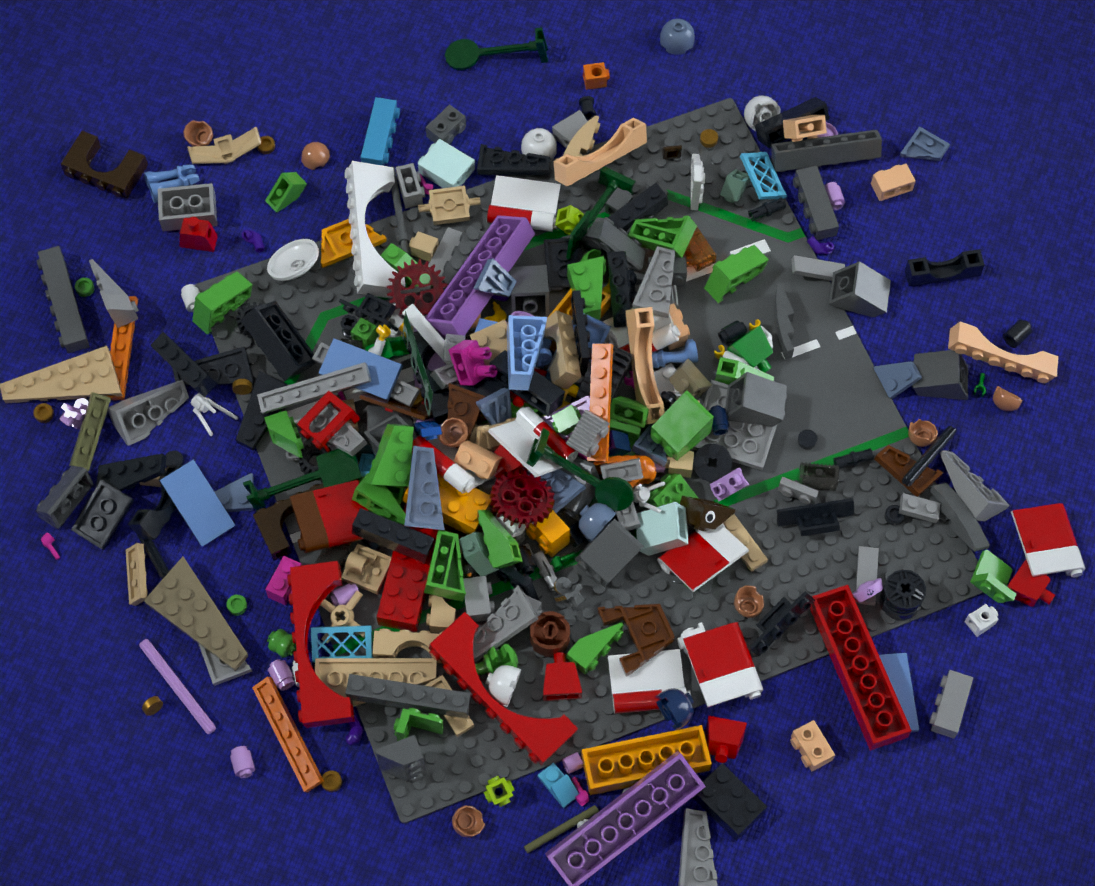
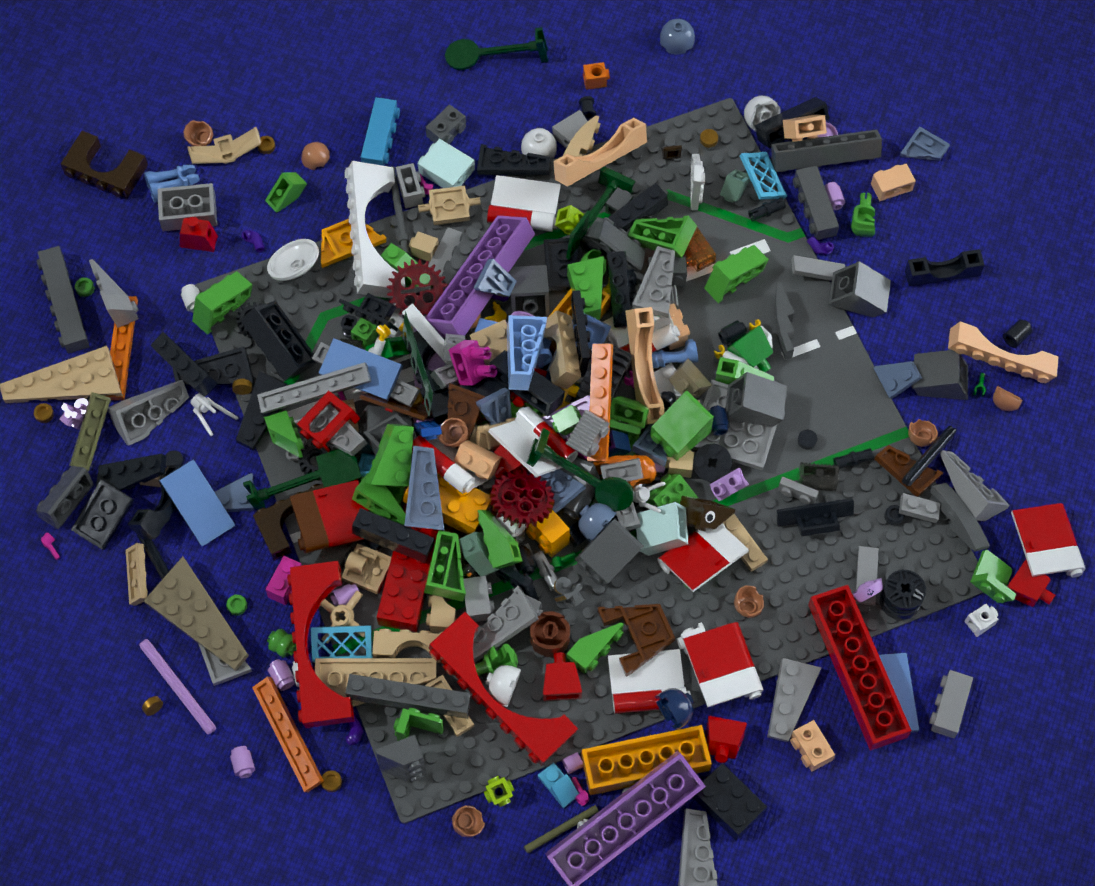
(778, 620): black bracket -> none
(791, 693): none -> light grey wing
(862, 217): none -> bright green piece

